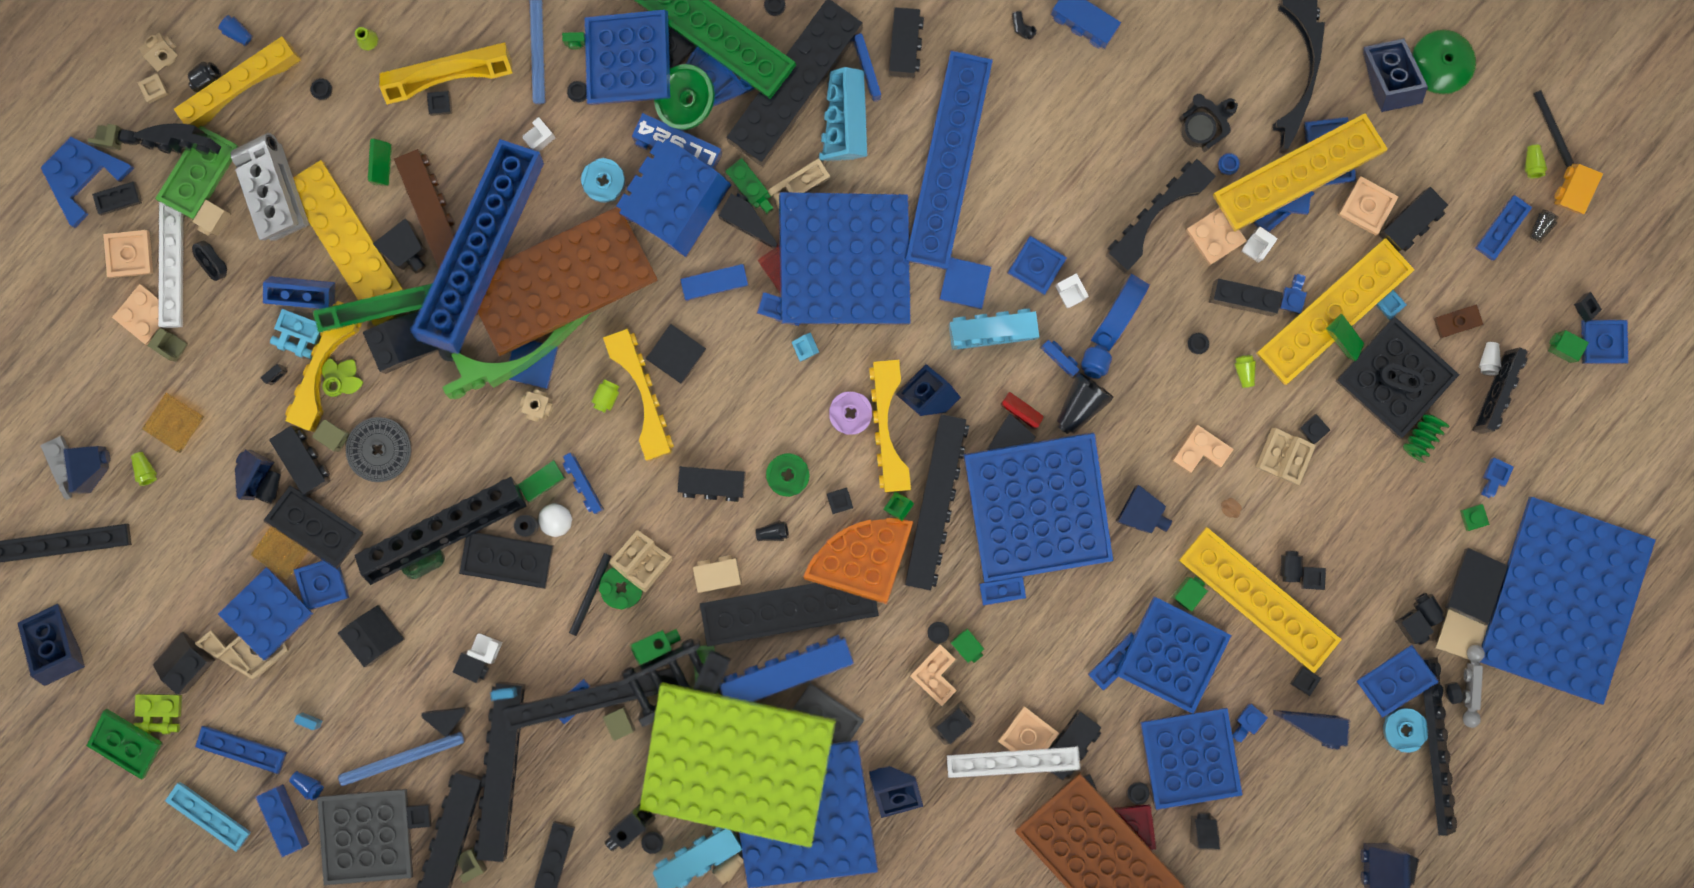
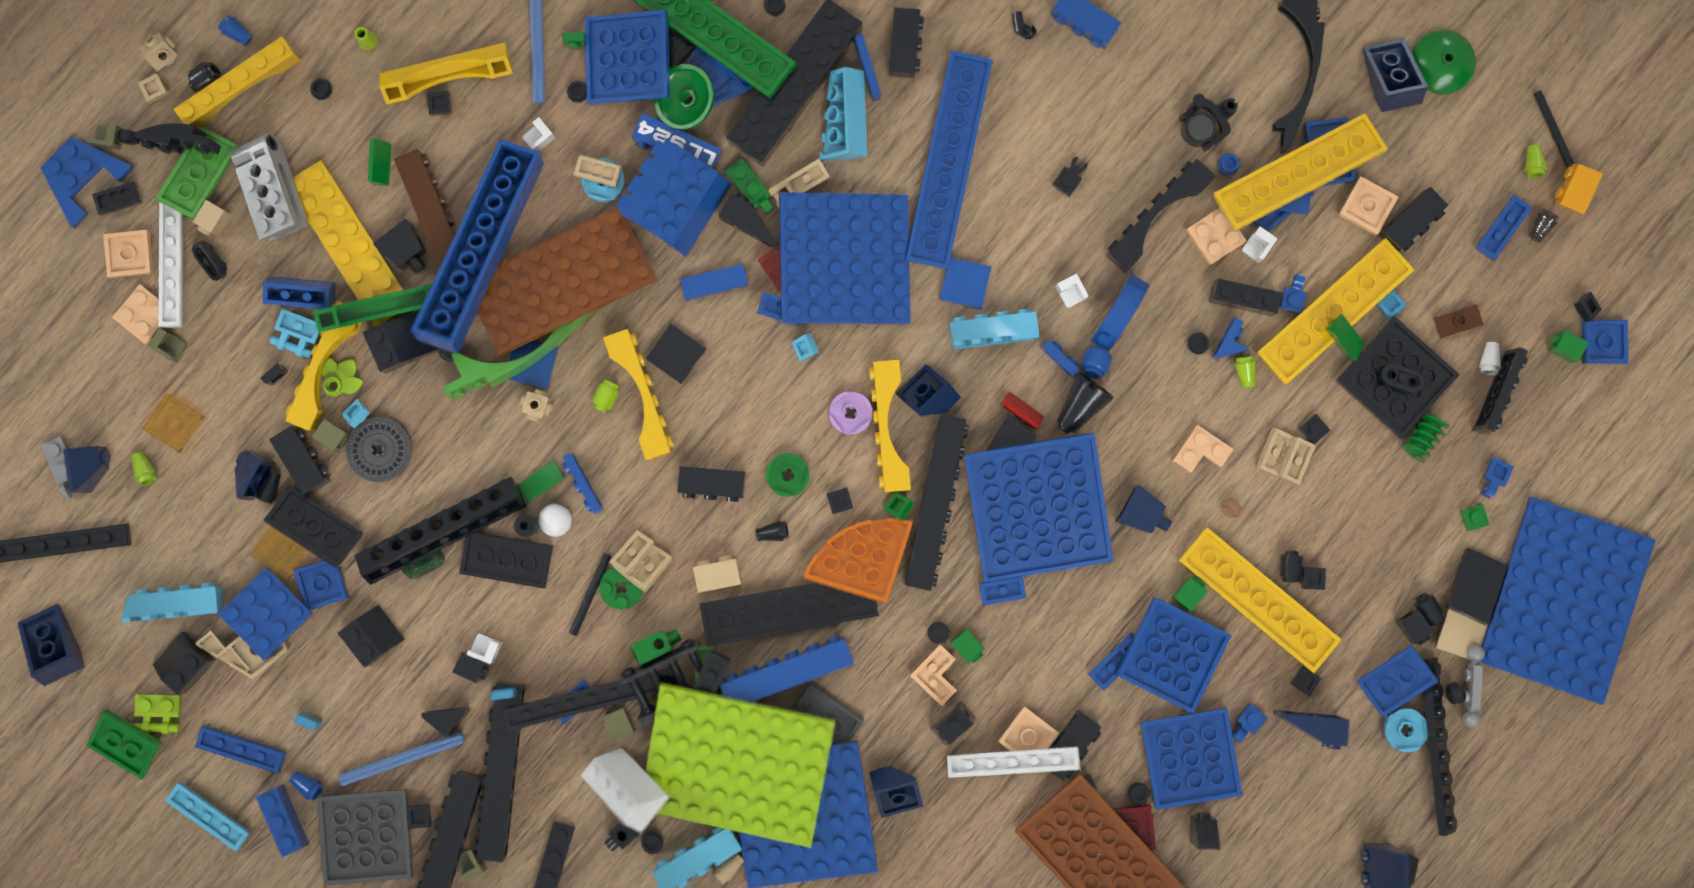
(173, 603): none -> medium azure wedge
(355, 413): none -> medium azure plate
(597, 171): none -> tan plate
(625, 788): none -> white slope
(1037, 265): blue tile -> none
(1069, 179): none -> black plate
(1227, 344): none -> blue slope

